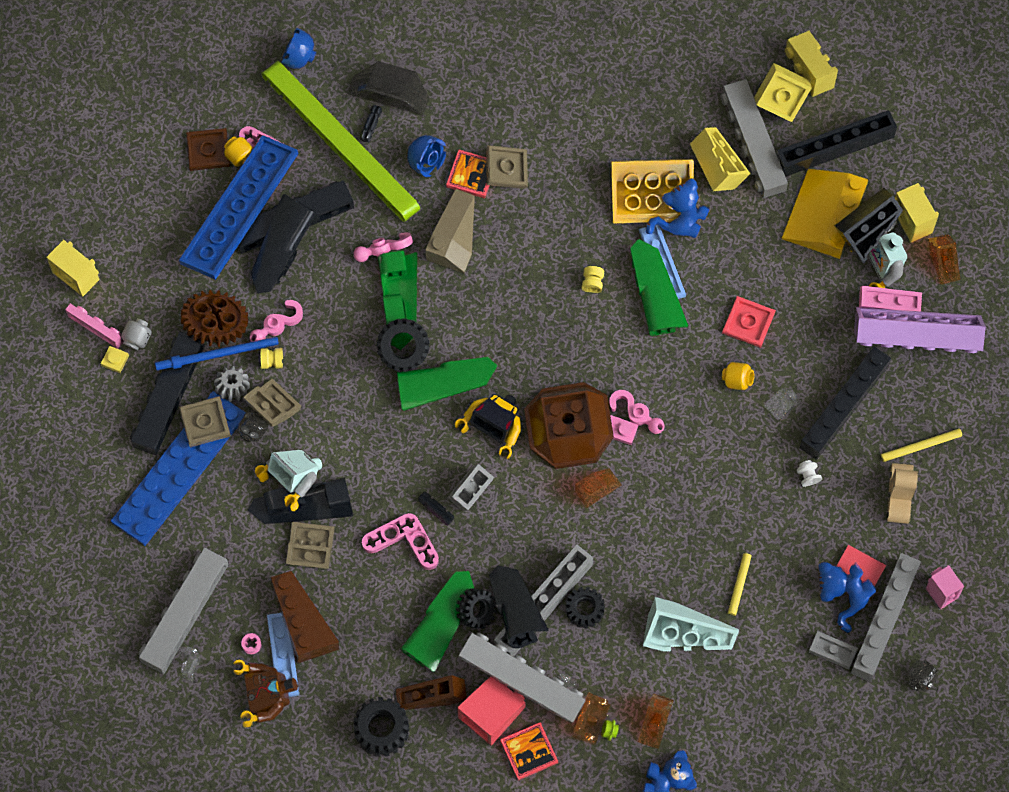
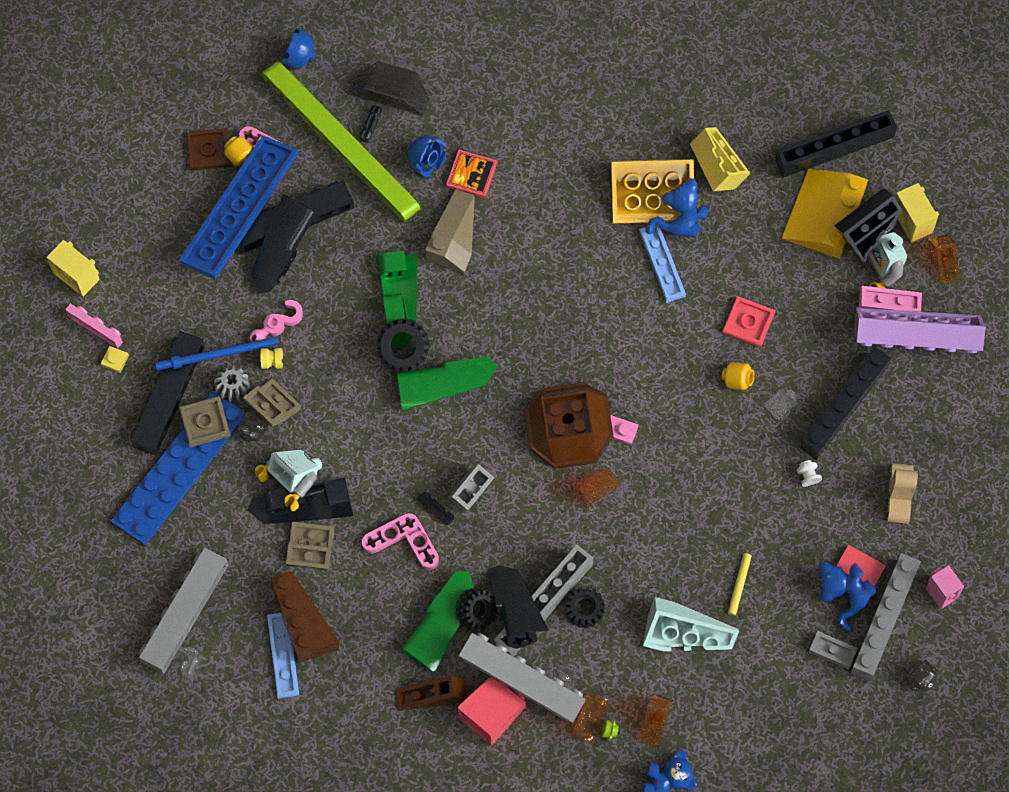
(136, 334): light grey head -> none
(214, 318): reddish brown gear -> none
(251, 637): bright pink bush -> none
(265, 691): reddish brown torso -> none
(382, 246): bright pink piece -> none
(385, 744): black tyre -> none
(495, 418): torso -> none
(506, 167): dark tan tile -> none
(529, 751): tile -> none
(592, 279): light yellow wheel -> none
(637, 413): bright pink piece -> none
(656, 290): green panel -> none
(754, 138): light grey brick -> none
(782, 92): light yellow container -> none
(811, 63): light yellow wedge -> none
(921, 445): light yellow bar -> none

